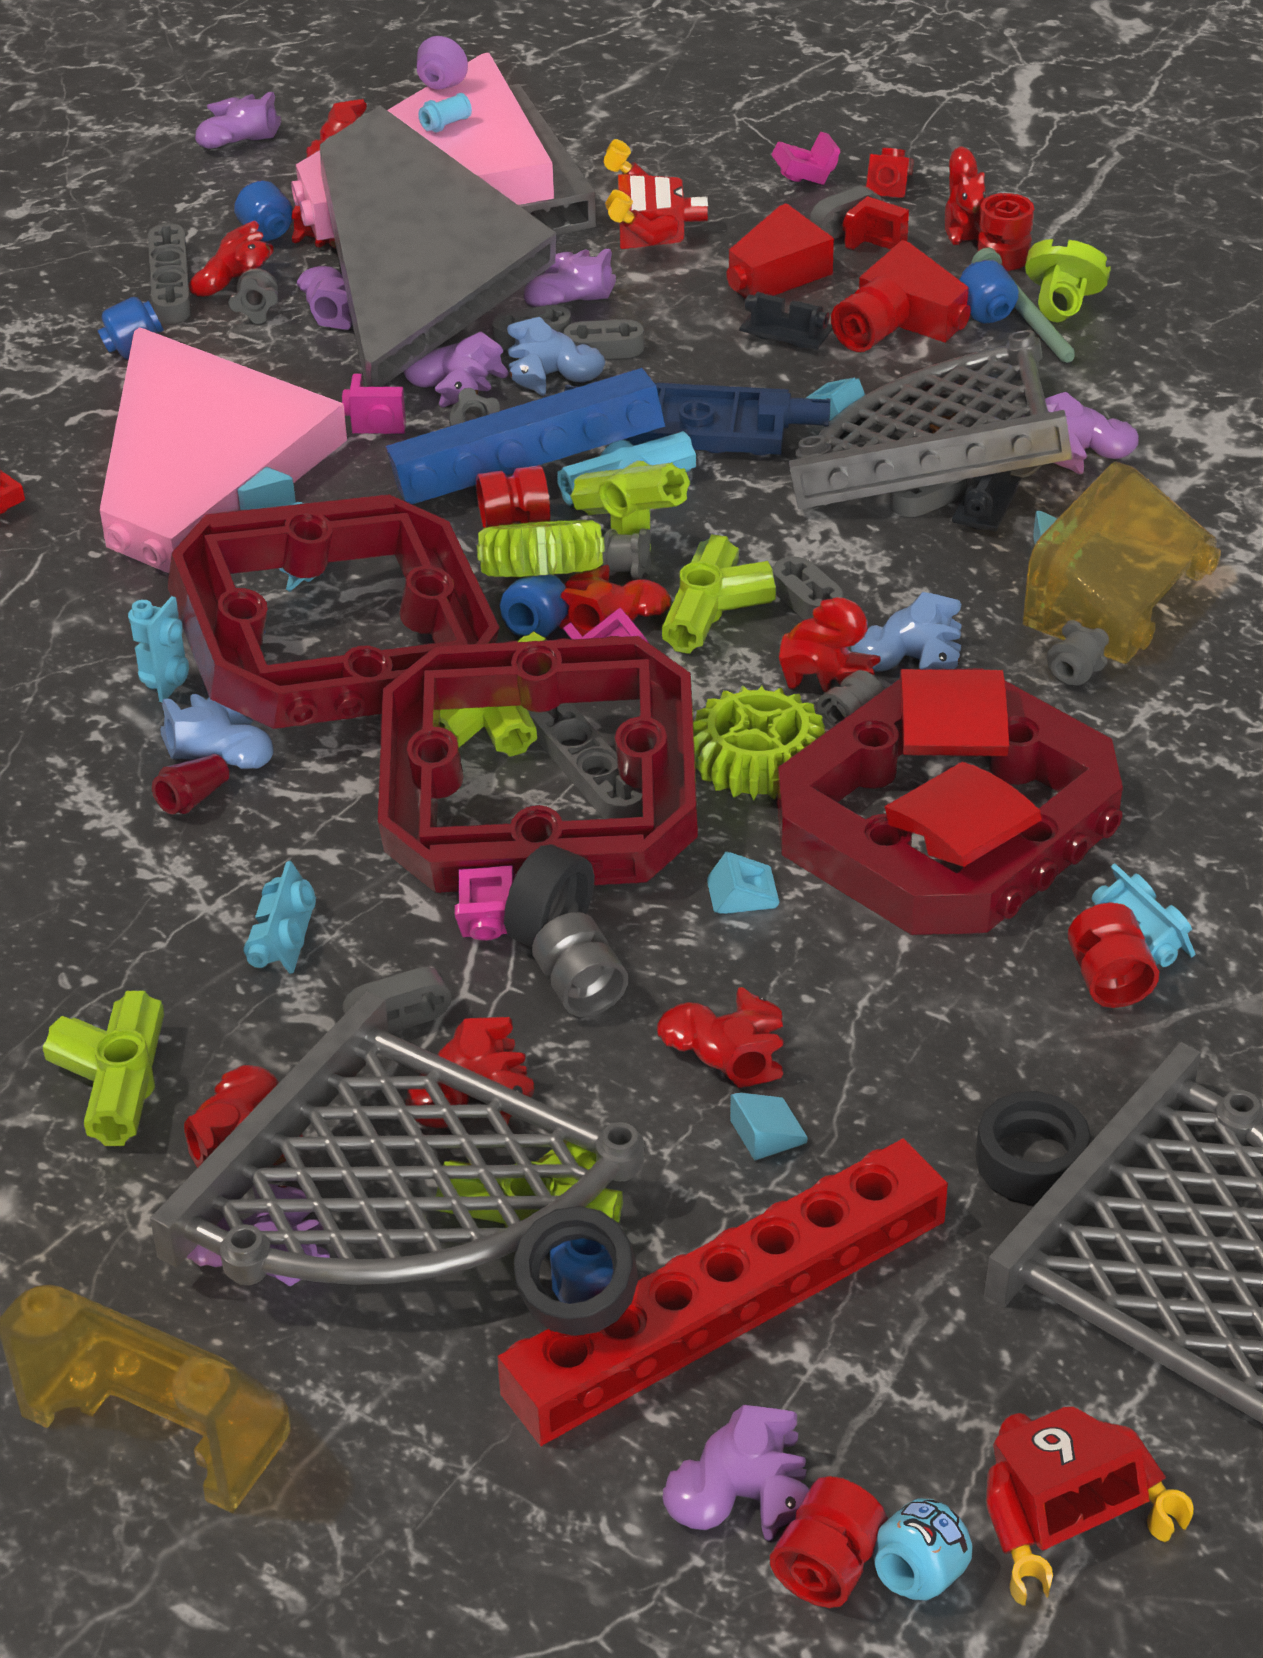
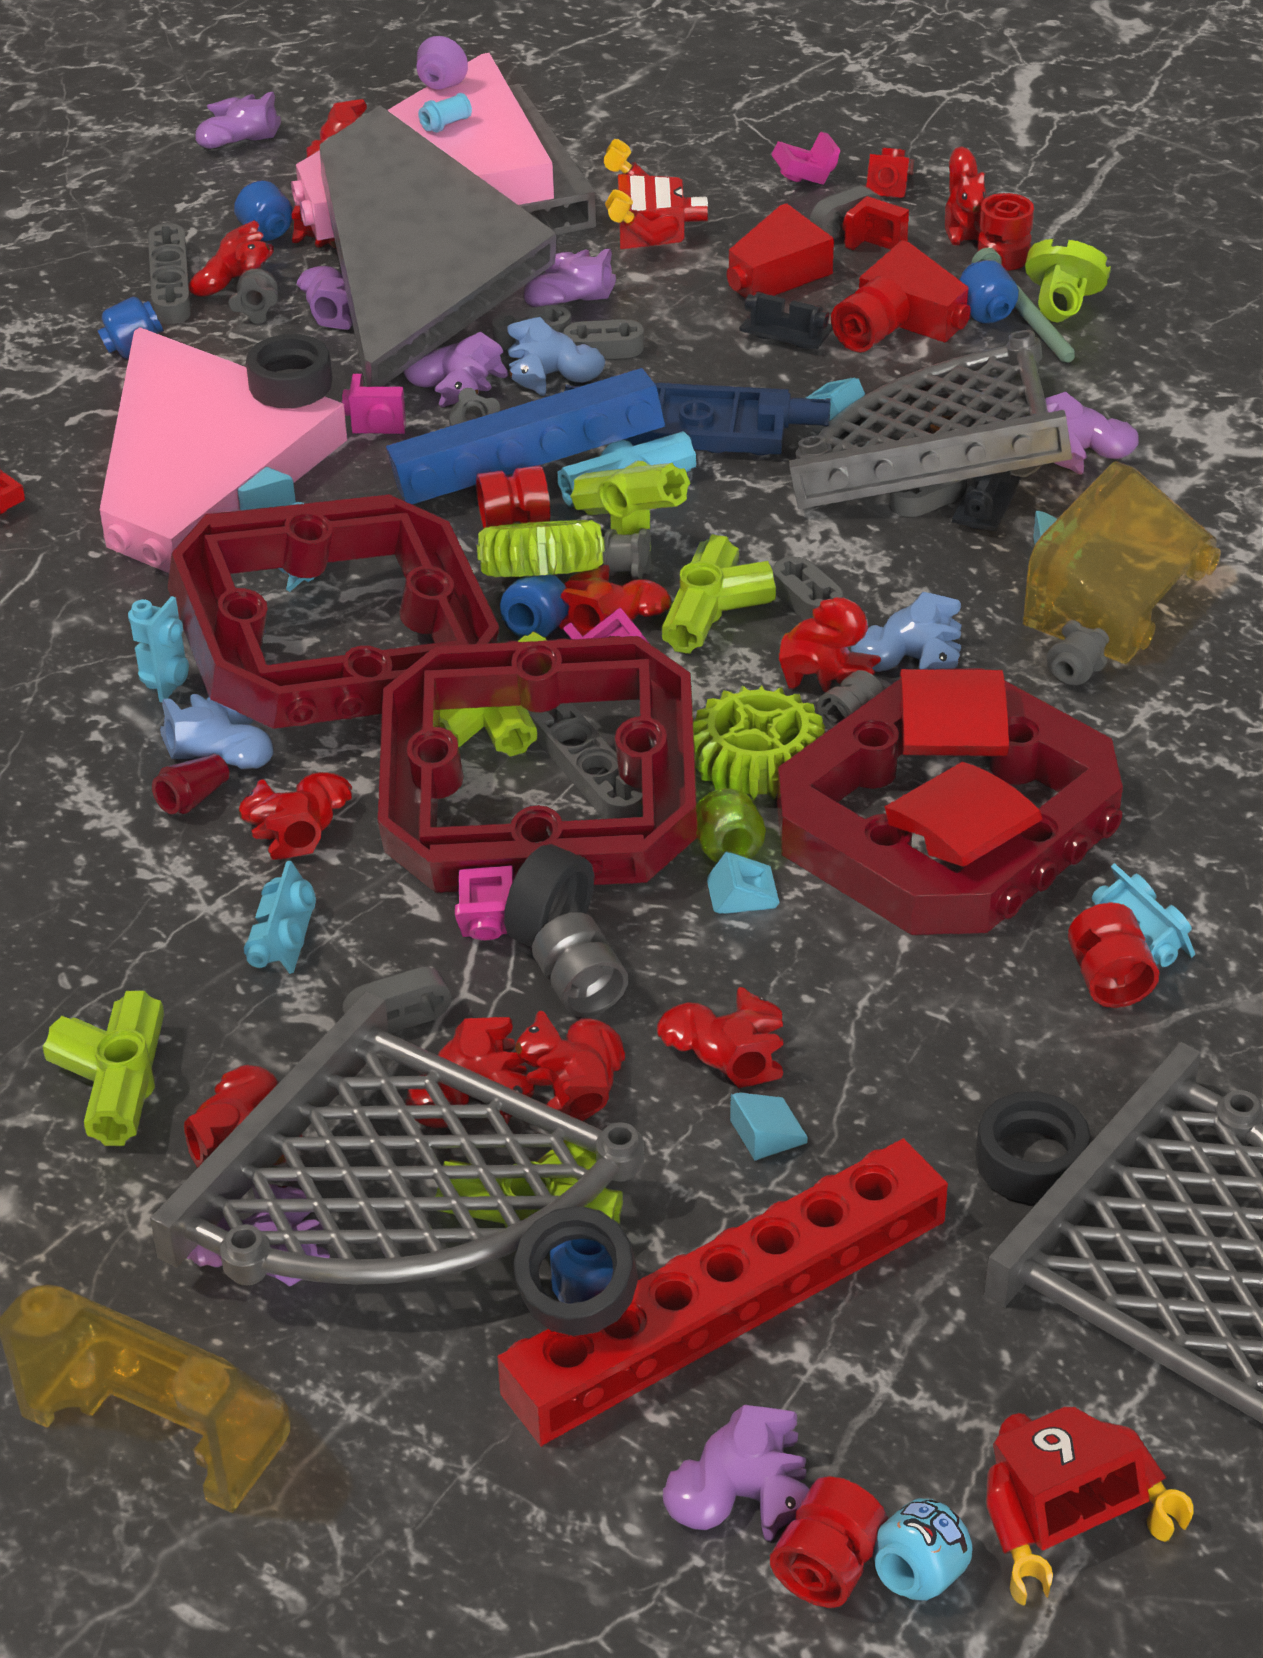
(293, 388): none -> black tyre
(295, 816): none -> red animal
(576, 1067): none -> red animal
(729, 824): none -> clear neon green head

